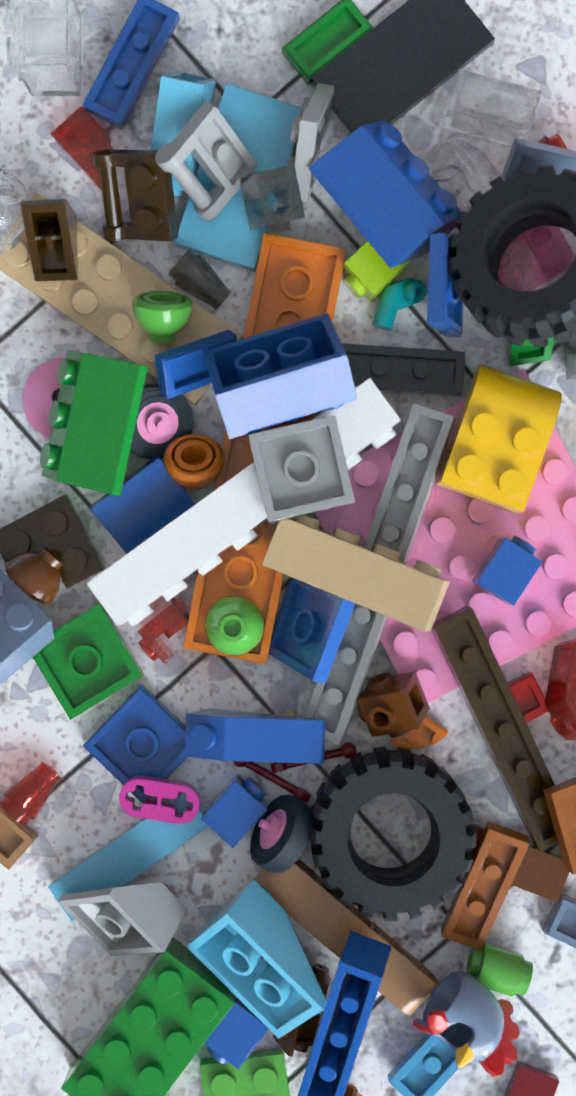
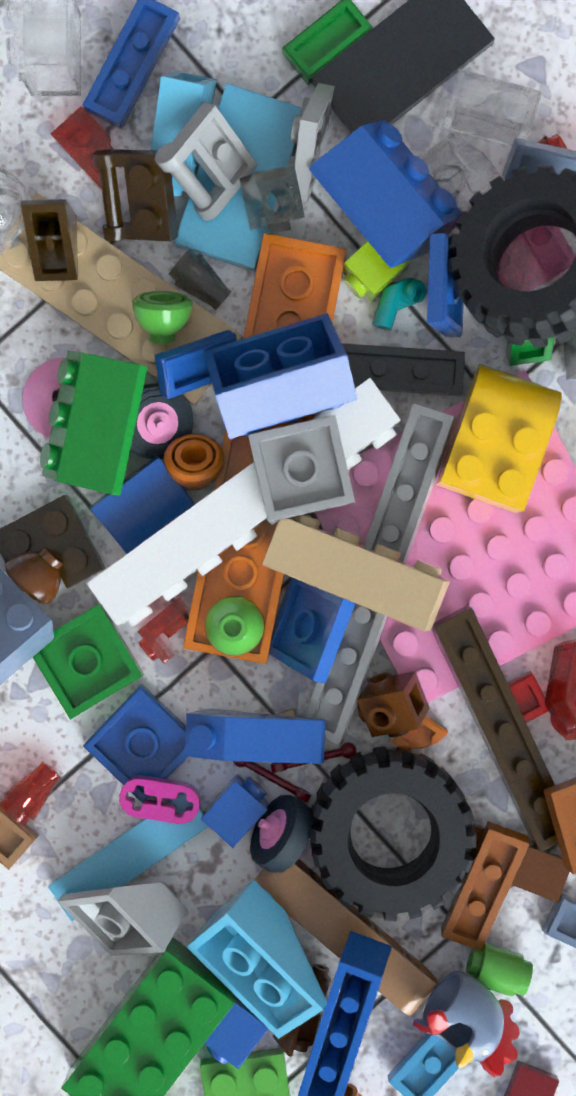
(508, 569): blue brick -> none

